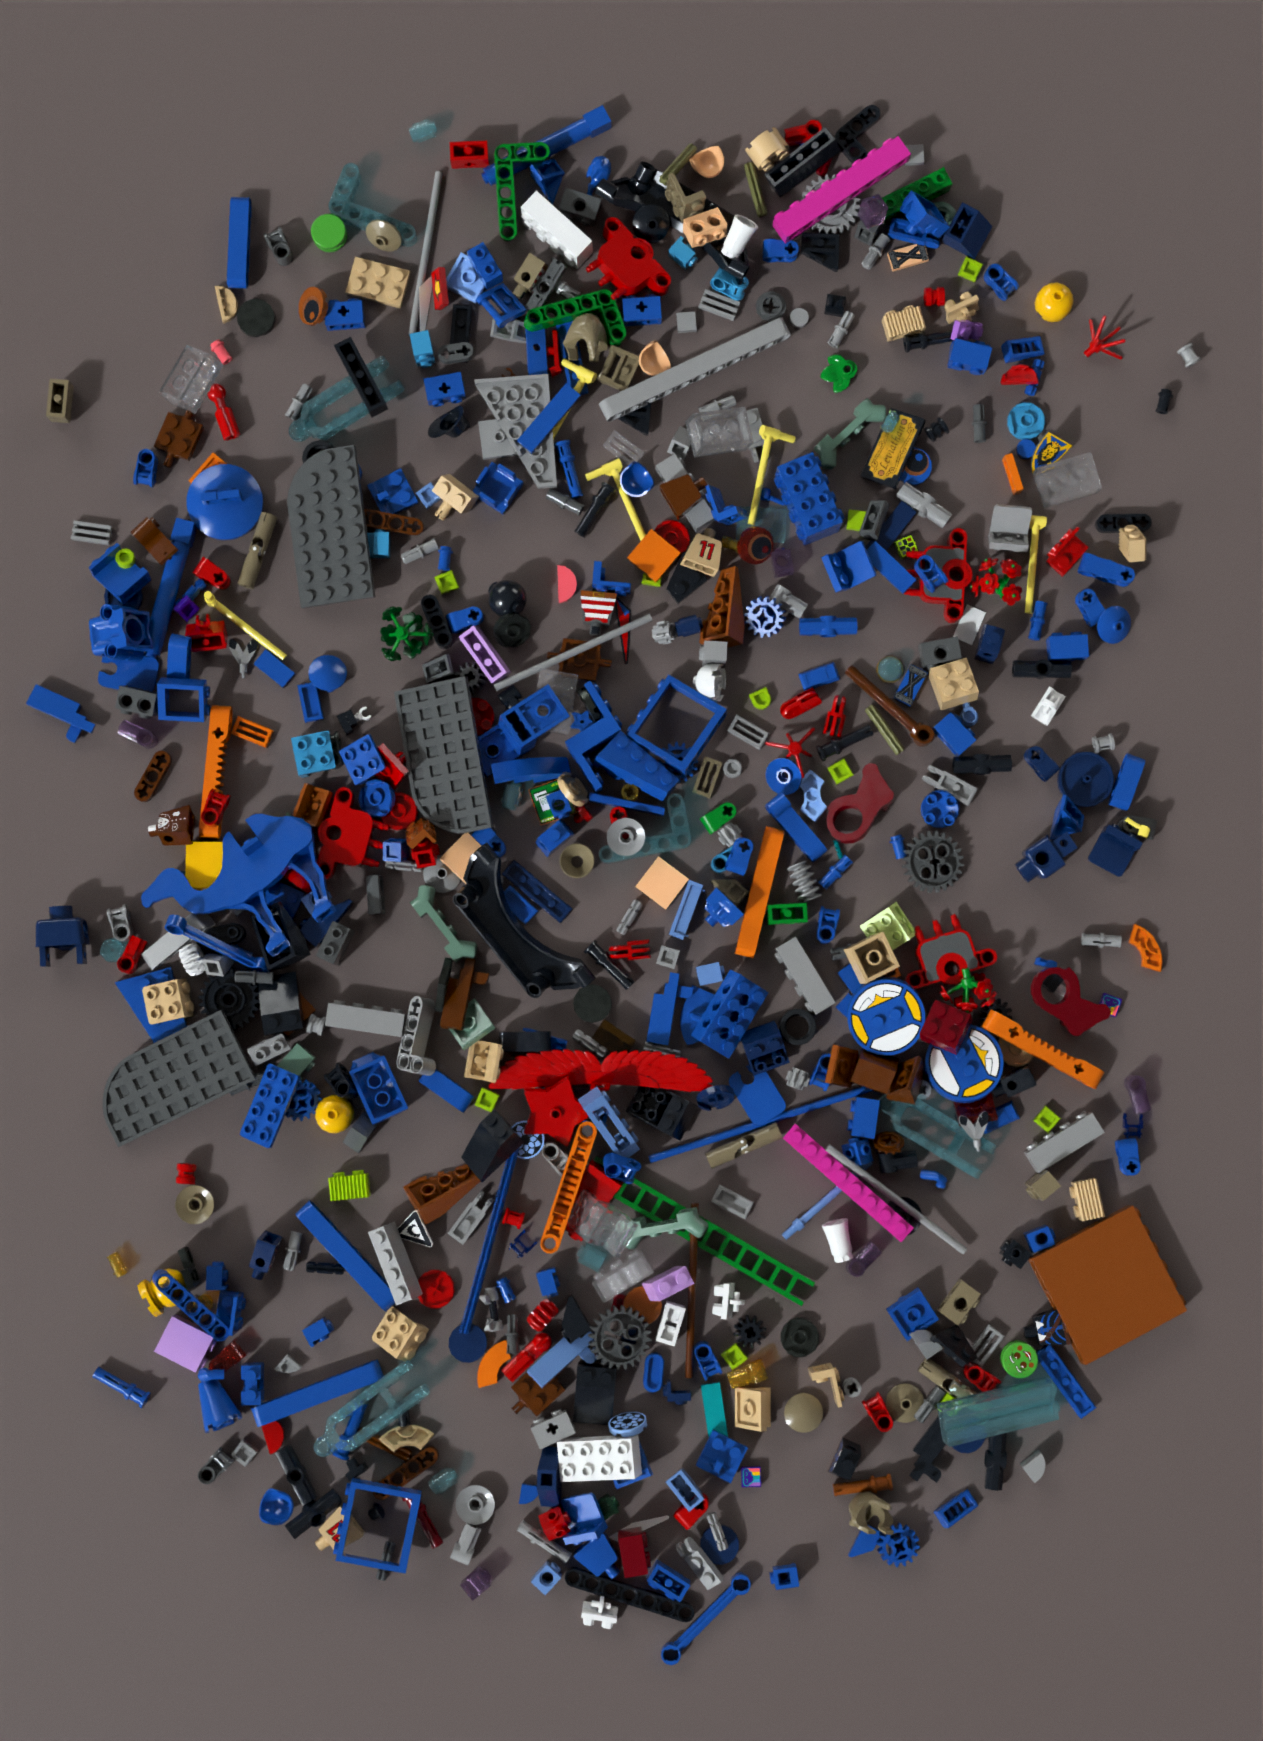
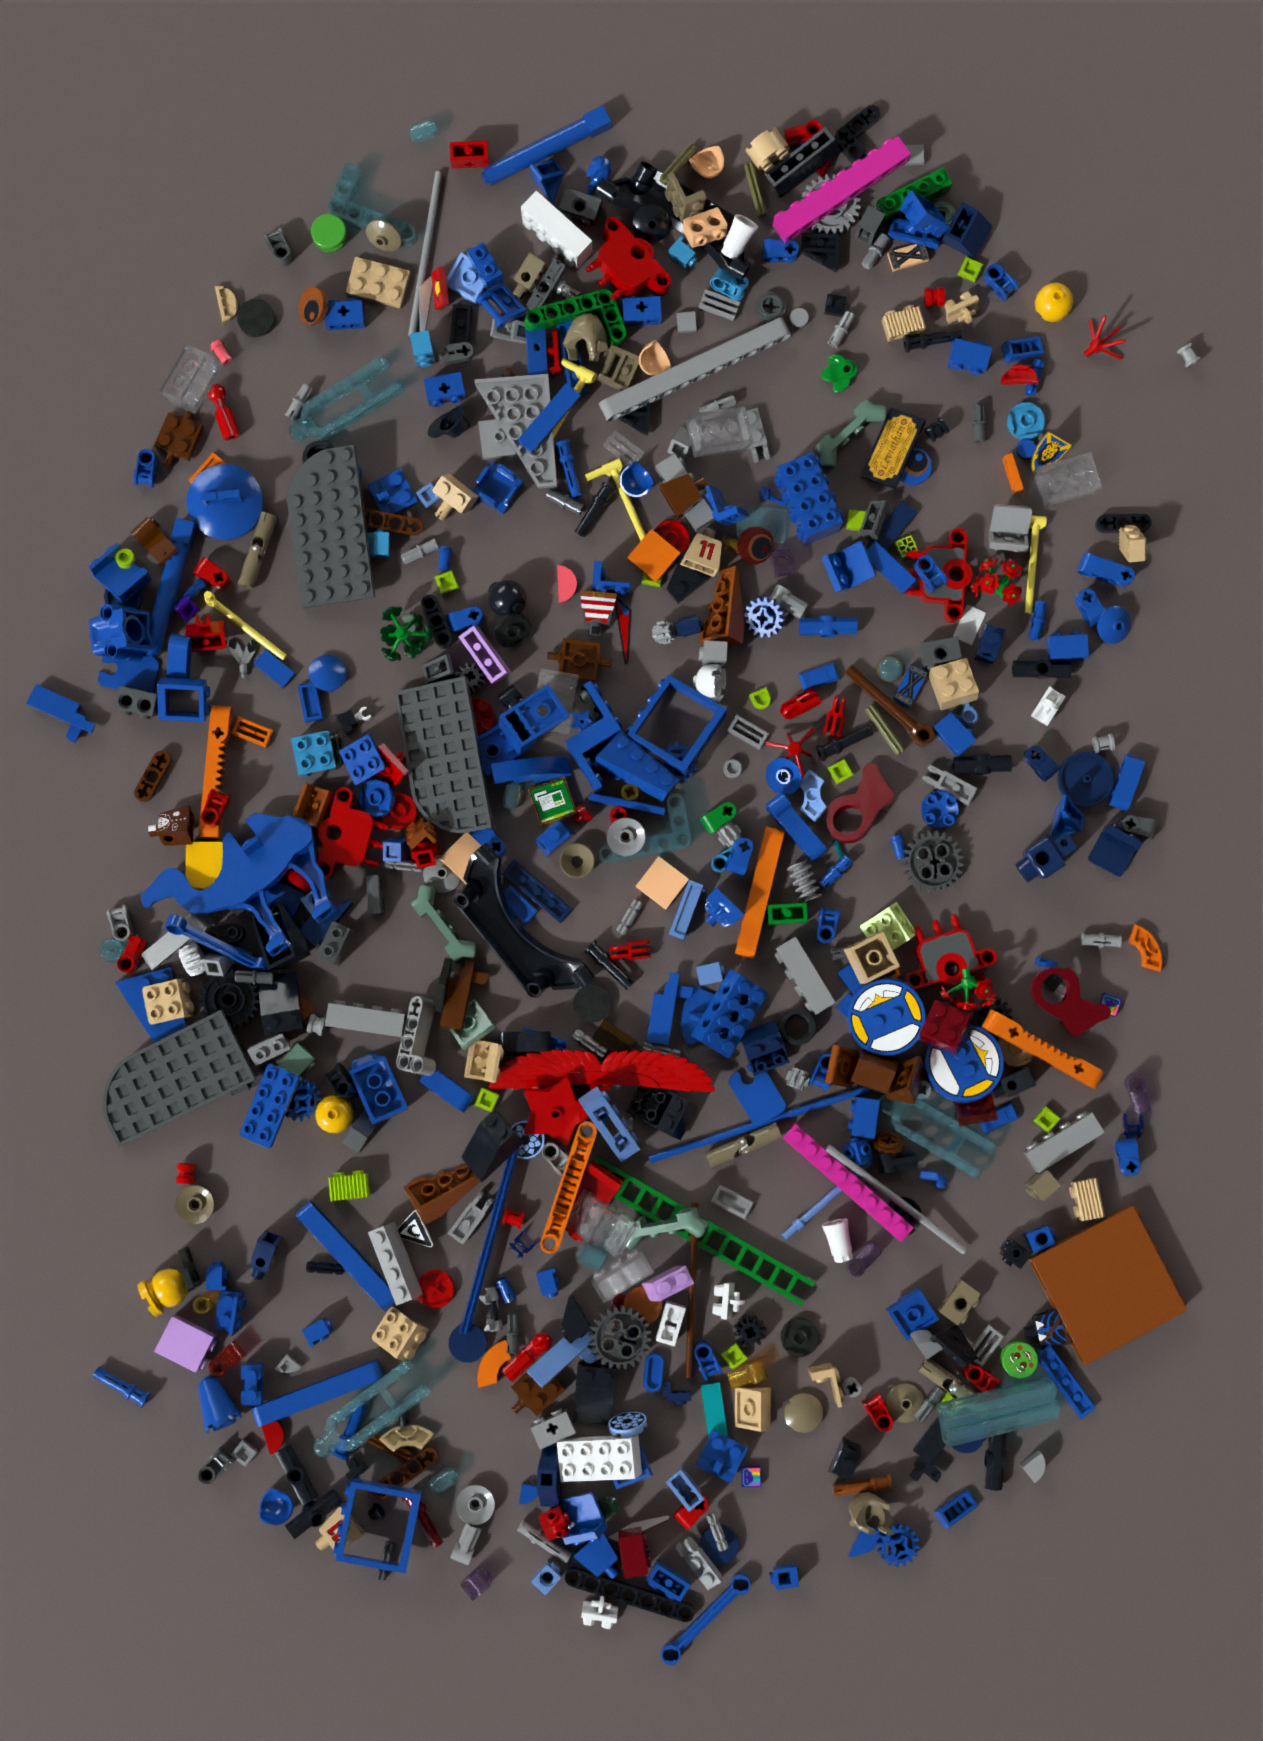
(59, 401): dark tan brick -> none
(62, 932): dark blue piece -> none
(75, 530): light grey tile -> none
(117, 1265): clear yellow pin -> none
(136, 734): clear purple piece -> none
(197, 1311): blue beam -> none
(206, 1375): blue arm -> none
(239, 242): blue beam -> none
(292, 1250): light grey axle -> none
(361, 377): black brick -> none
(508, 183): green beam -> none
(542, 1315): red gear -> none
(552, 799): blue brick -> none
(572, 652): light grey piece -> none
(573, 789): tan tile -> none
(622, 1169): blue piece -> none
(667, 957): light grey plate -> none
(712, 762): dark tan tile -> none
(715, 1096): dark blue tile -> none
(731, 889): dark tan tile -> none
(769, 435): light yellow bar -> none
(873, 211): clear purple brick -> none
(890, 422): clear light blue plate -> none
(924, 504): light grey piece -> none
(966, 329): medium lavender plate -> none
(975, 1132): light grey piece -> none
(1065, 555): red bracket -> none
(1143, 830): light yellow hand -> none
(1164, 400): black pin -> none

